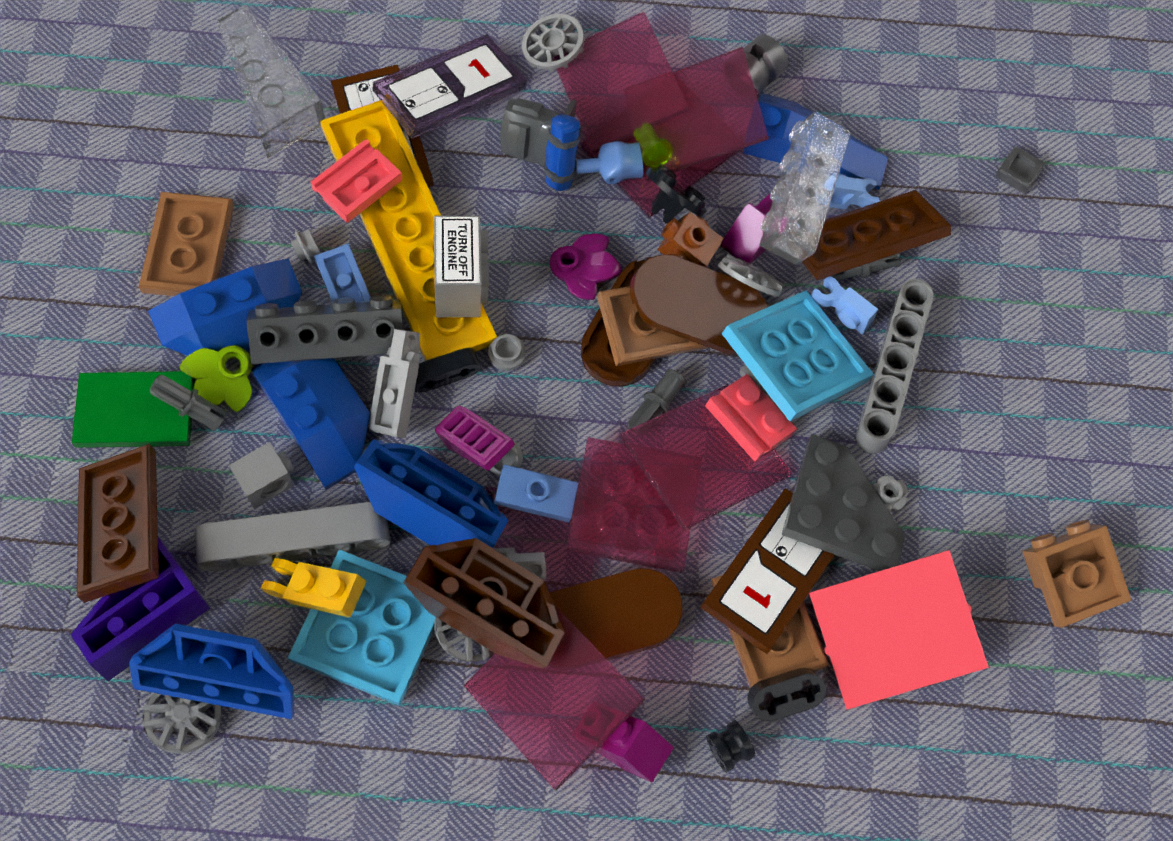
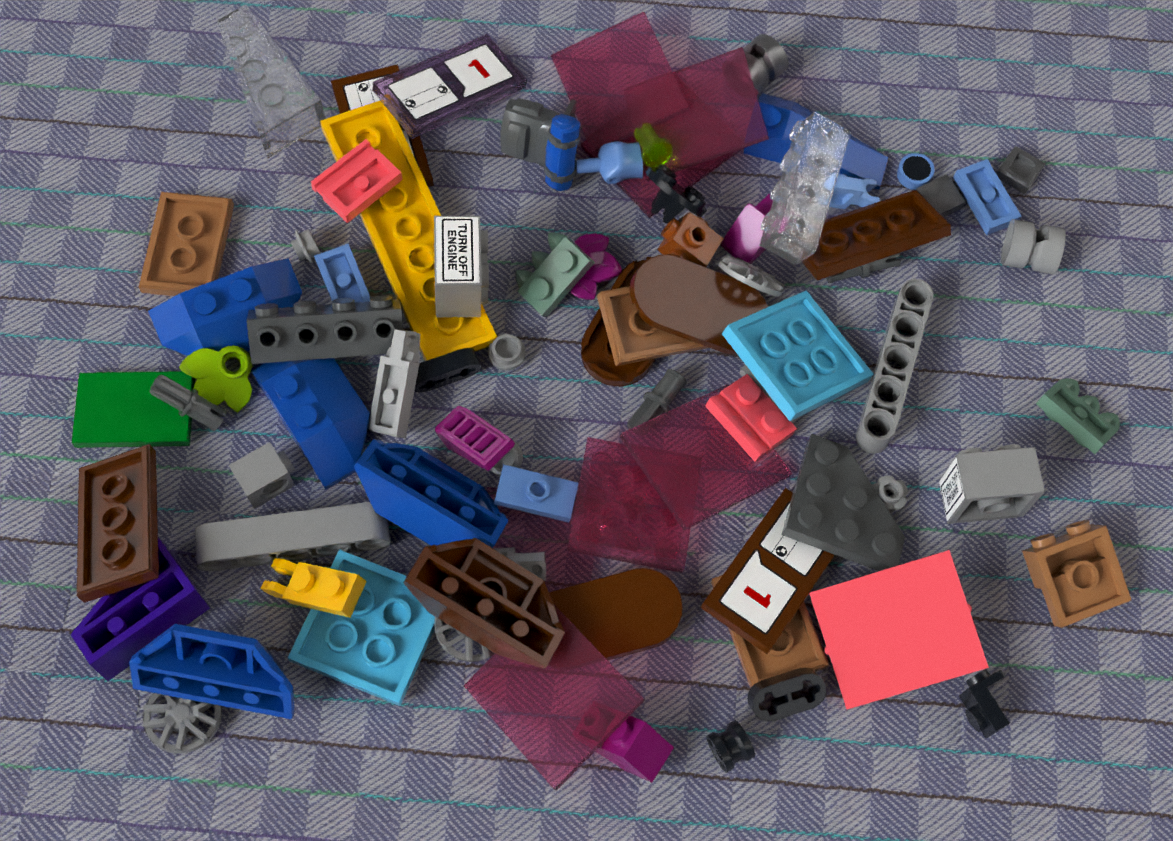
(553, 42): light grey wheel -> none
(553, 274): none -> sand green plate
(850, 307): light blue plate -> none
(915, 170): none -> tile
(942, 195): none -> flat silver tile
(981, 707): none -> black bracket
(986, 196): none -> medium blue plate
(991, 484): none -> light grey brick
(1032, 246): none -> light grey wheel
(1079, 414): none -> sand green plate

